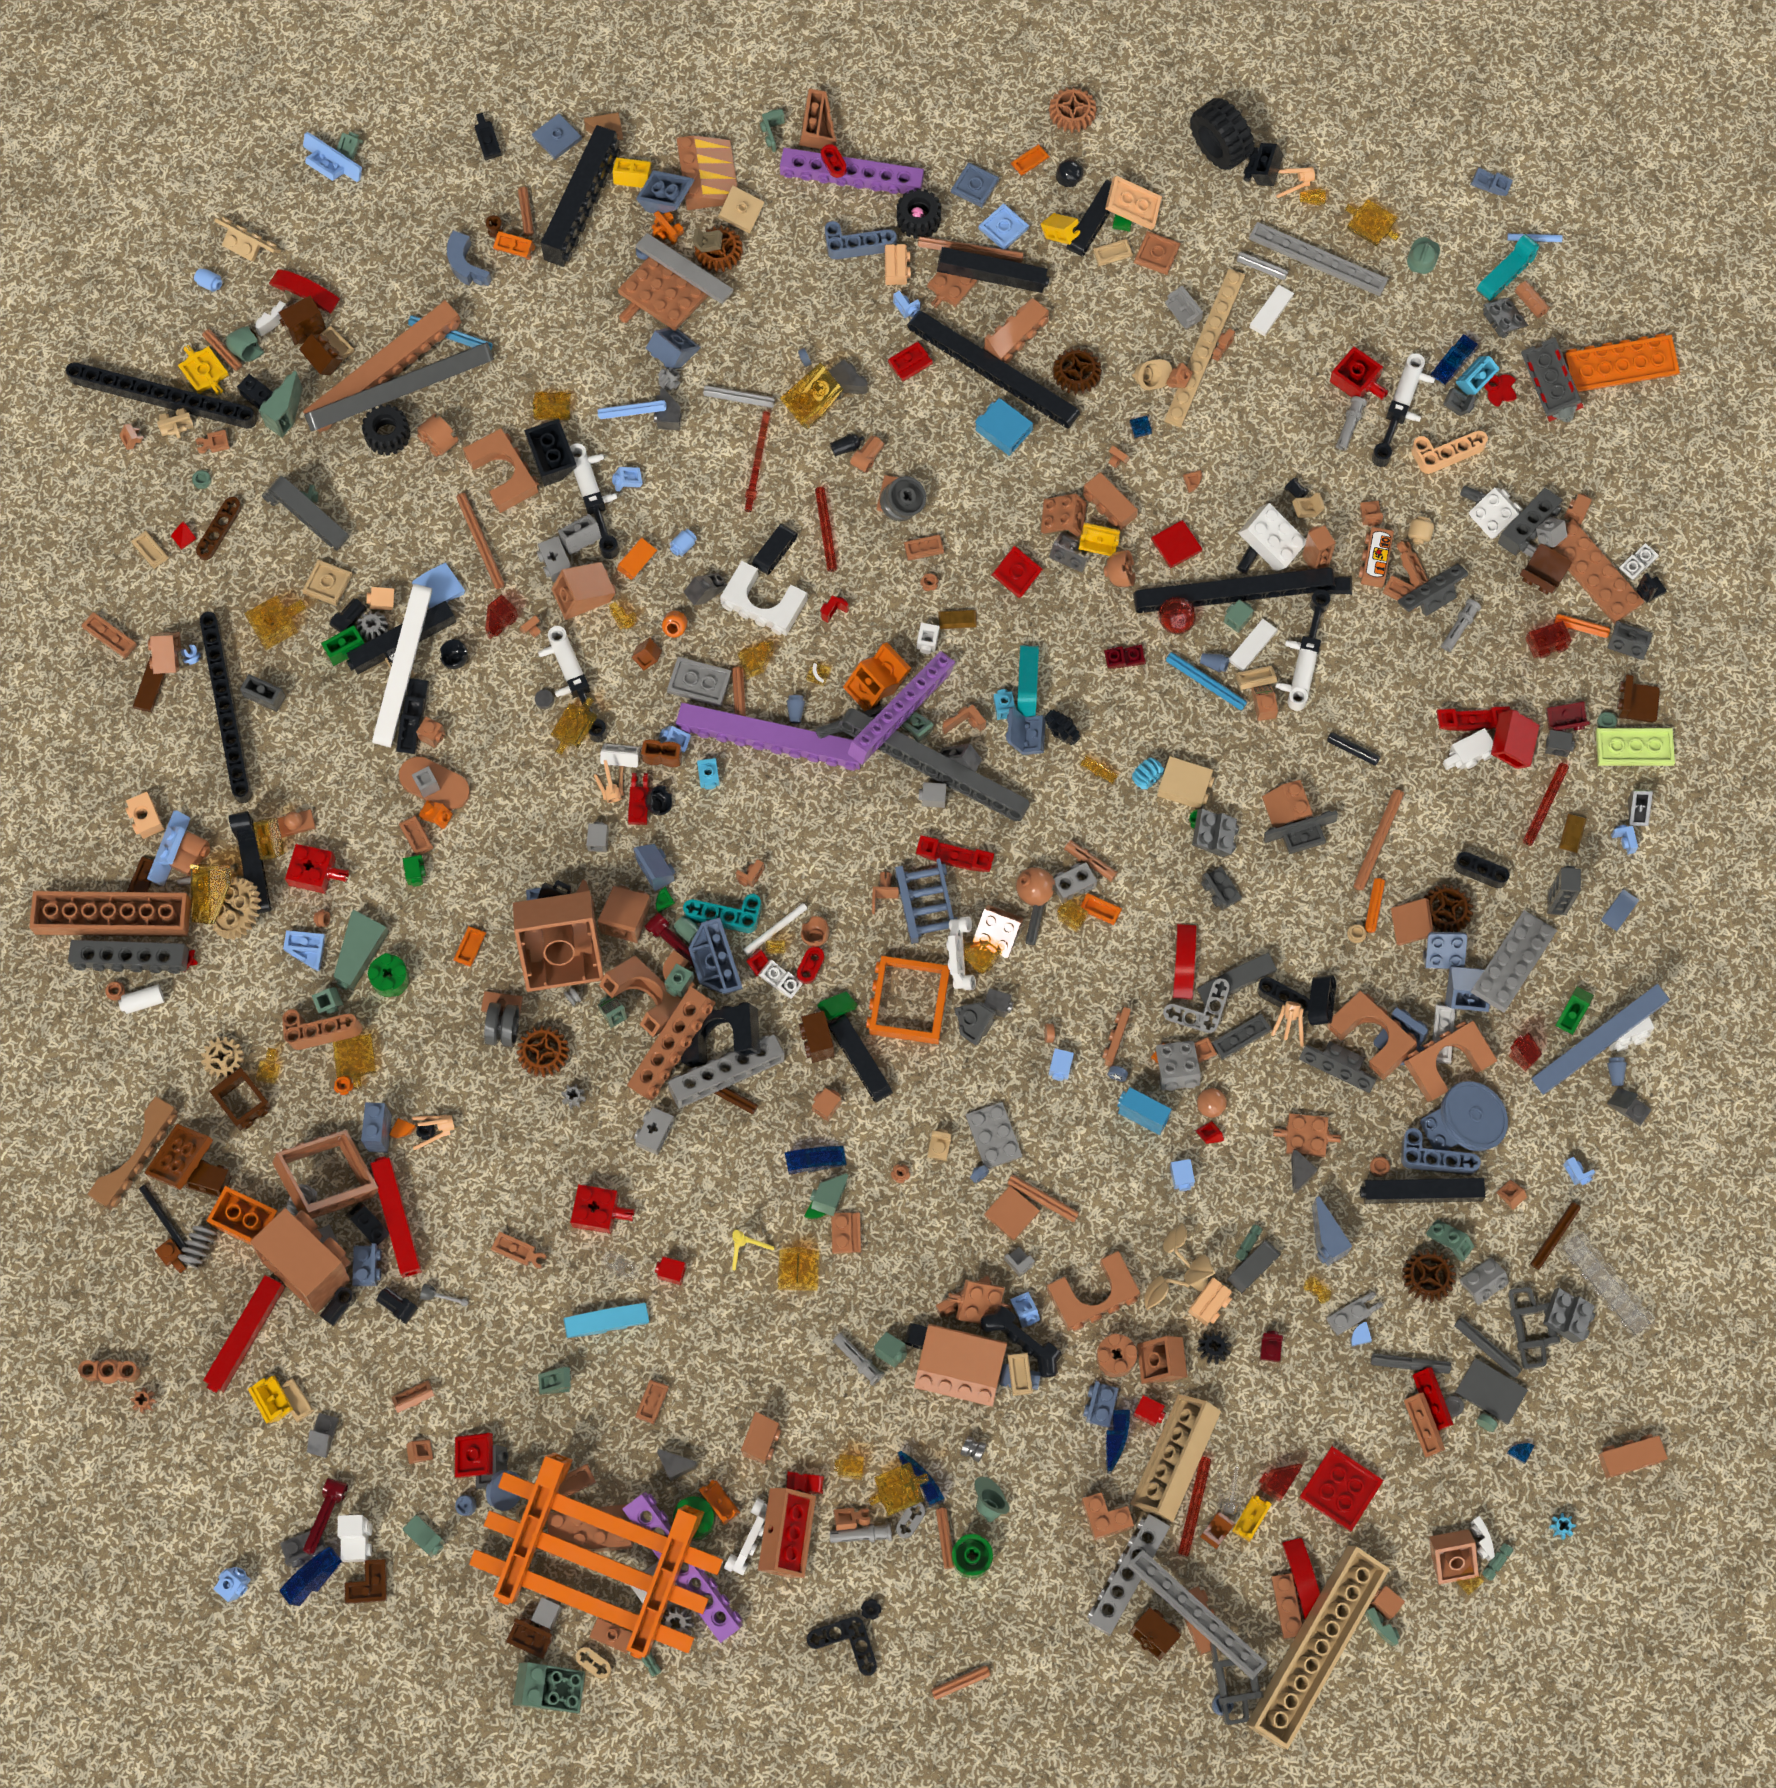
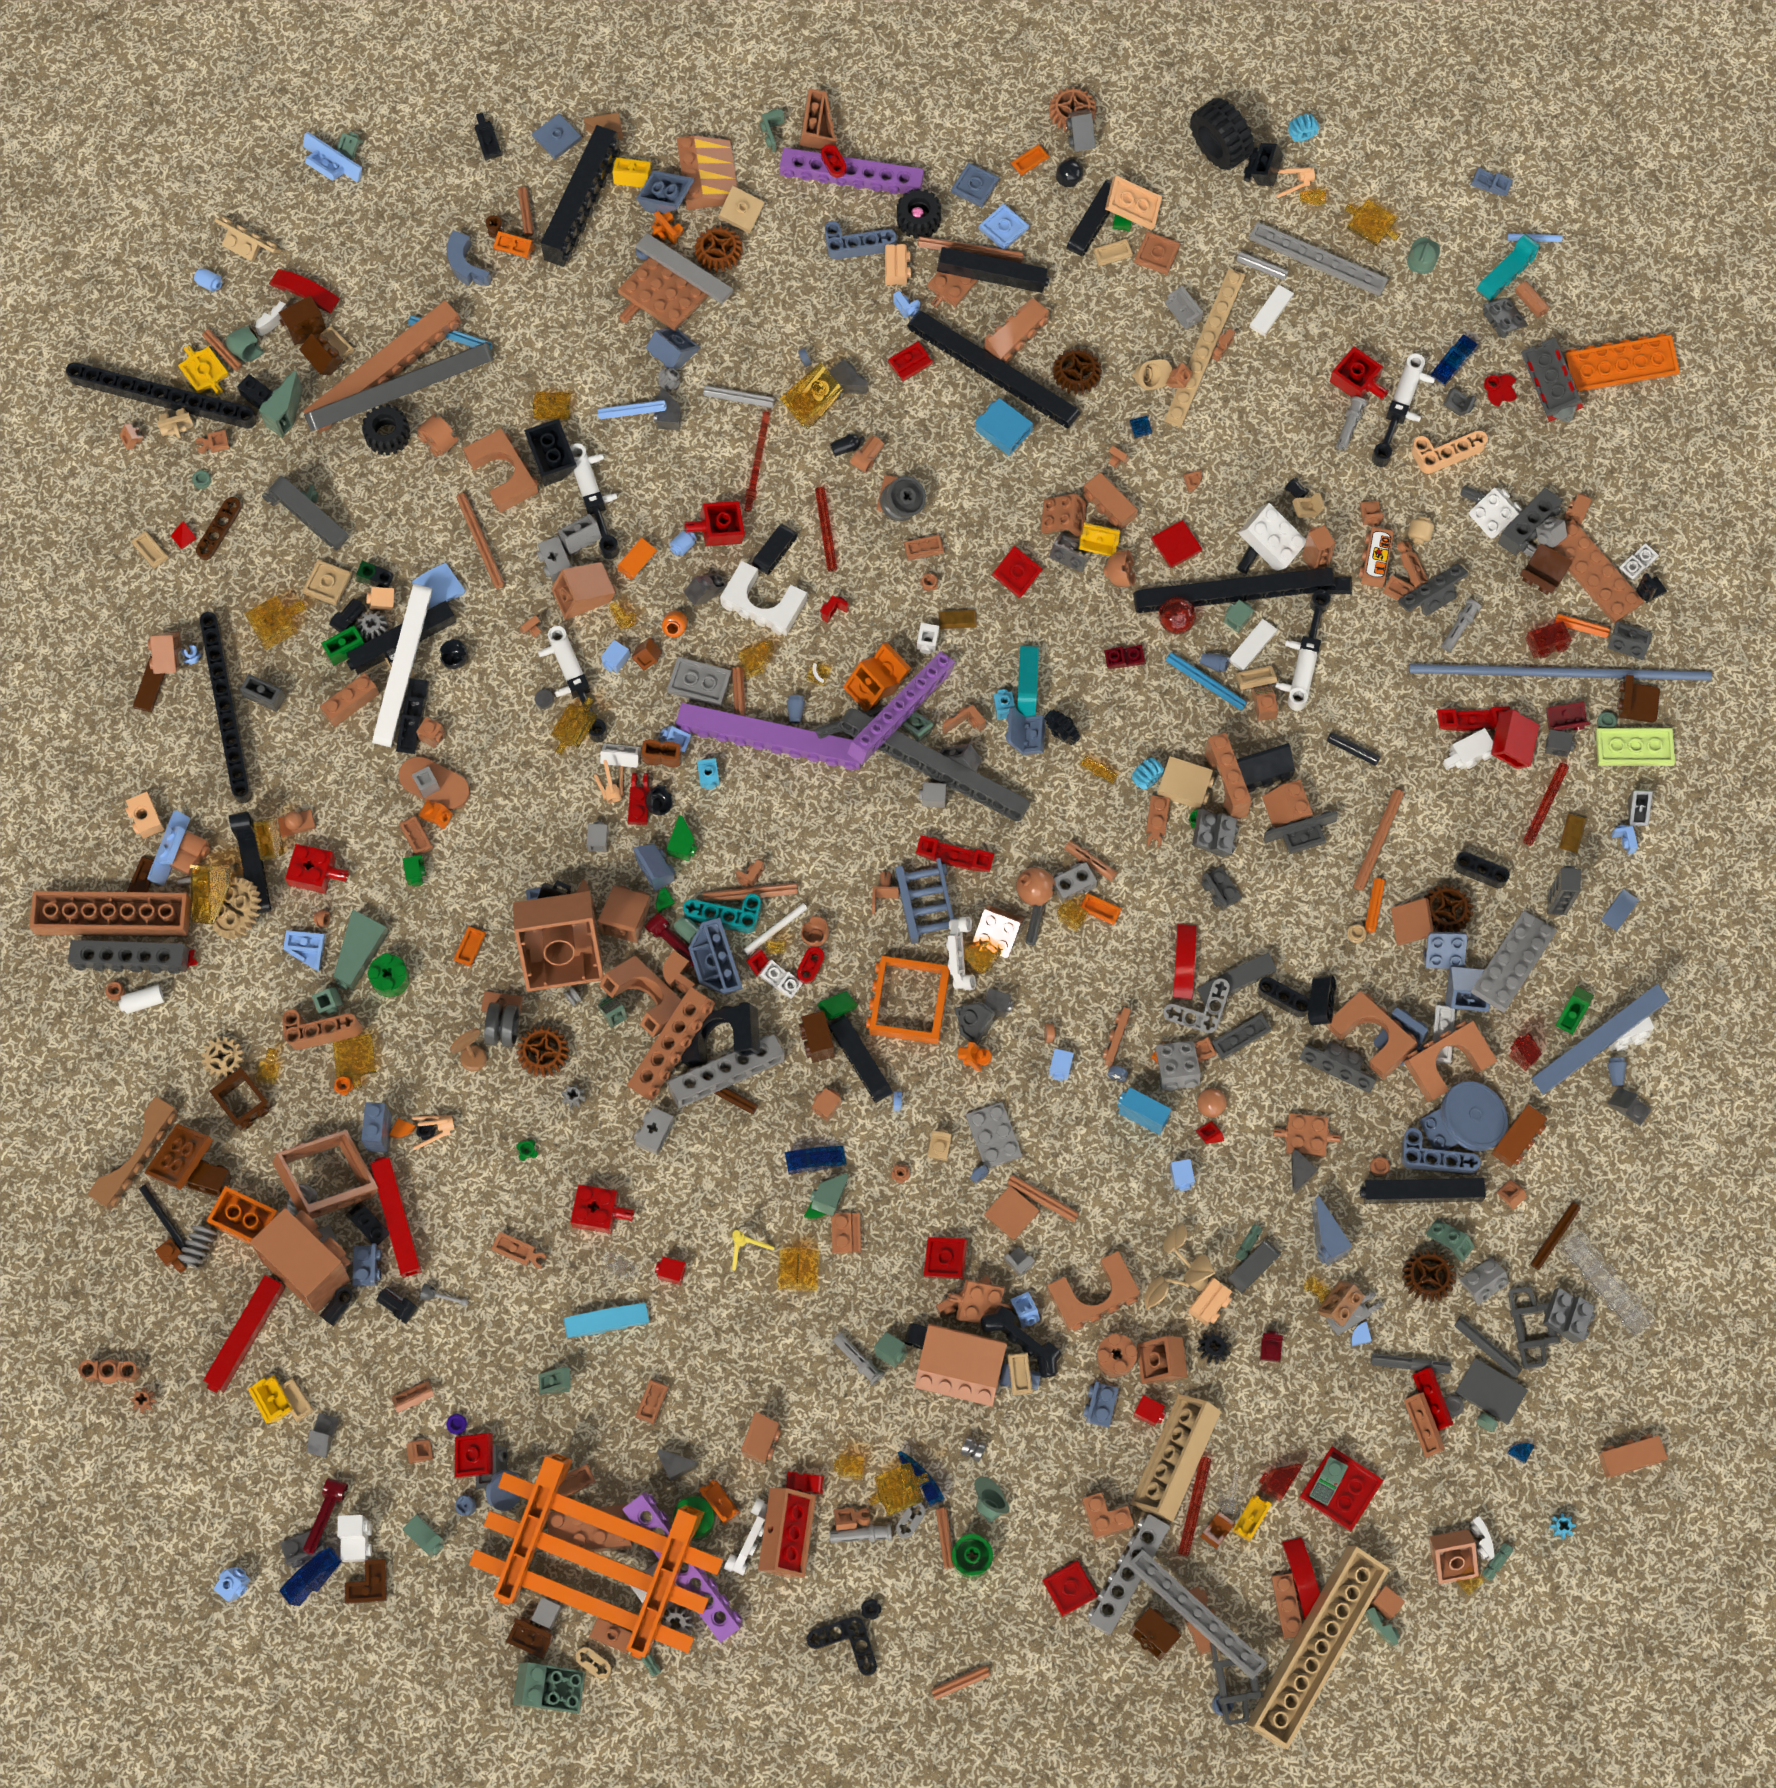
(109, 635): nougat plate -> none
(349, 700): none -> nougat brick
(373, 575): none -> leg
(456, 1424): none -> dark purple tile
(473, 1056): none -> medium nougat piece
(499, 615): clear red slope -> none
(522, 1146): none -> green plate
(615, 657): none -> light blue brick
(627, 478): light blue bracket -> none
(678, 981): sand green brick -> none
(682, 841): none -> green slope
(707, 241): dark tan bracket -> none
(719, 523): none -> red brick
(740, 894): none -> nougat axle
(897, 1101): none -> light blue tile
(945, 1258): none -> red hinge
(974, 1056): none -> orange hips
(1060, 228): yellow hinge -> none
(1069, 1588): none -> red tile
(1081, 130): none -> brick
(1116, 1438): clear blue slope -> none
(1157, 818): none -> nougat plate
(1221, 757): none -> nougat arch
(1267, 767): none -> black slope
(1292, 1011): light nougat plant -> none
(1303, 127): none -> medium azure gear
(1328, 1480): none -> sand green slope
(1341, 1302): none -> medium nougat bracket
(1477, 375): medium azure brick -> none
(1520, 1136): none -> dark orange brick
(1559, 672): none -> sand blue piece
(1575, 1172): light blue bracket -> none

